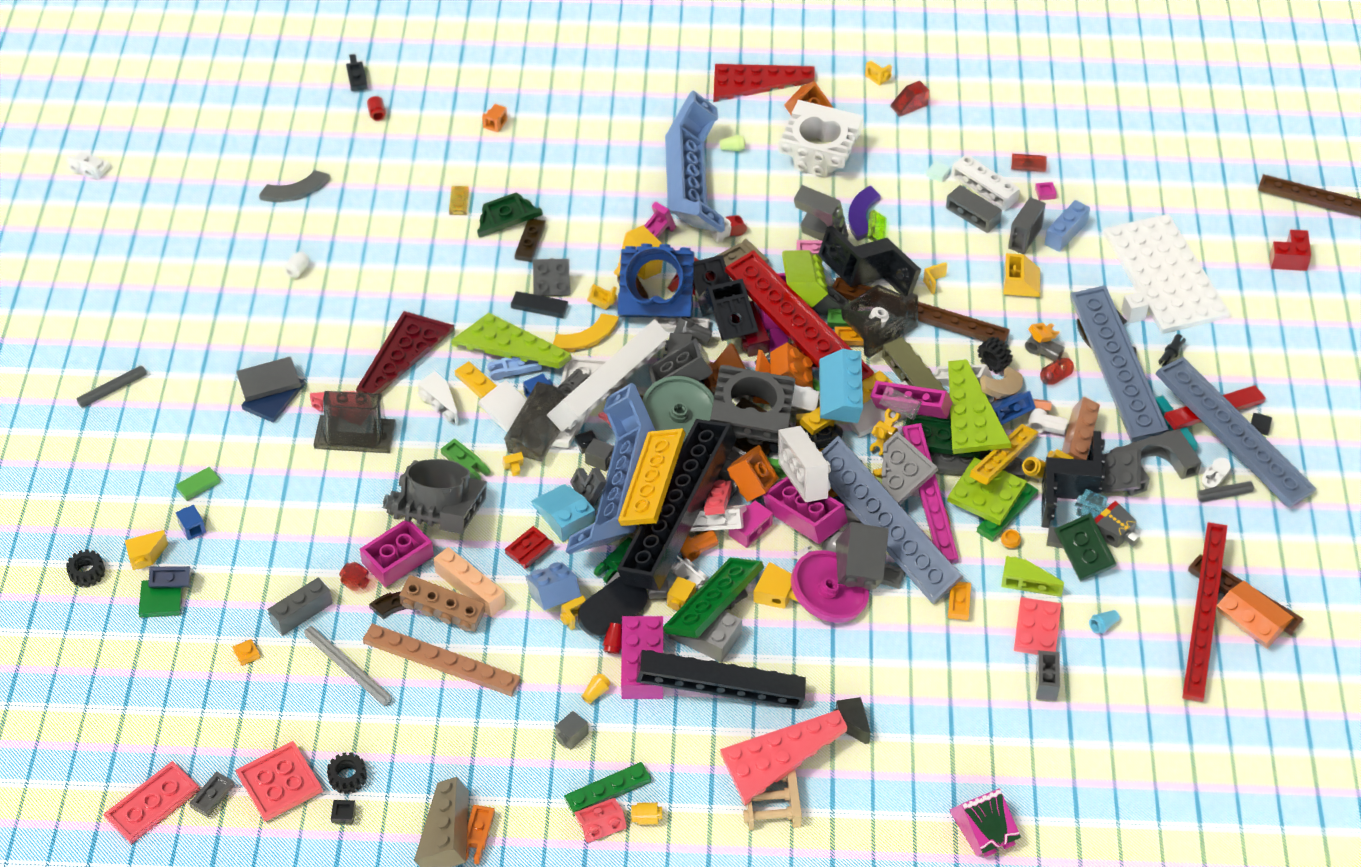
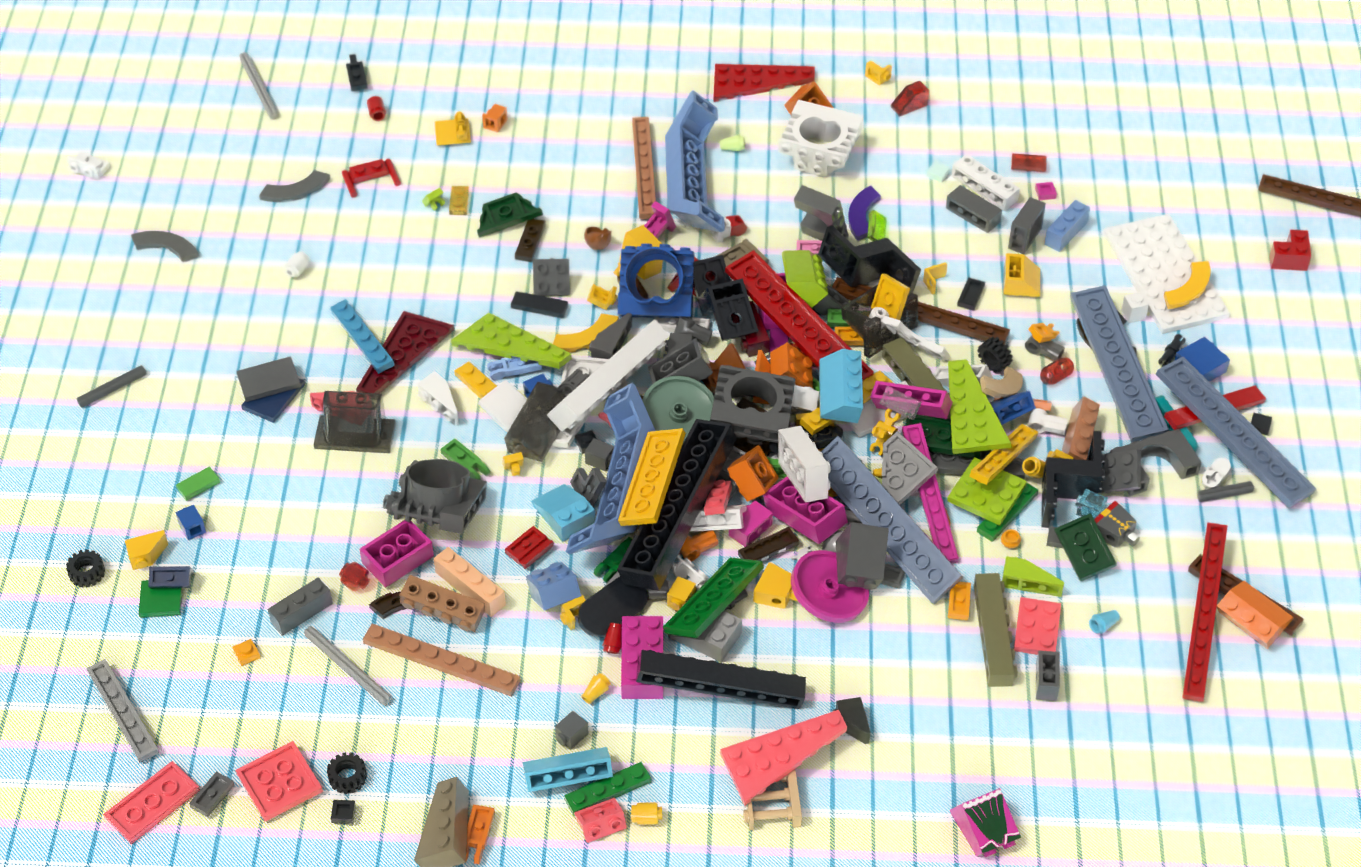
(122, 711): none -> light grey plate
(171, 241): none -> dark grey tile
(258, 85): none -> light grey axle
(362, 336): none -> dark azure plate
(369, 171): none -> red plate
(434, 196): none -> lime tile
(453, 131): none -> yellow hinge
(567, 769): none -> medium azure brick
(597, 238): none -> dark orange hair
(611, 339): none -> dark grey slope
(643, 166): none -> nougat plate
(770, 546): none -> dark brown plate
(891, 296): none -> yellow tile
(914, 340): none -> white tile
(971, 294): none -> black tile
(994, 630): none -> olive brick
(1192, 288): none -> yellow tile
(1205, 358): none -> blue brick

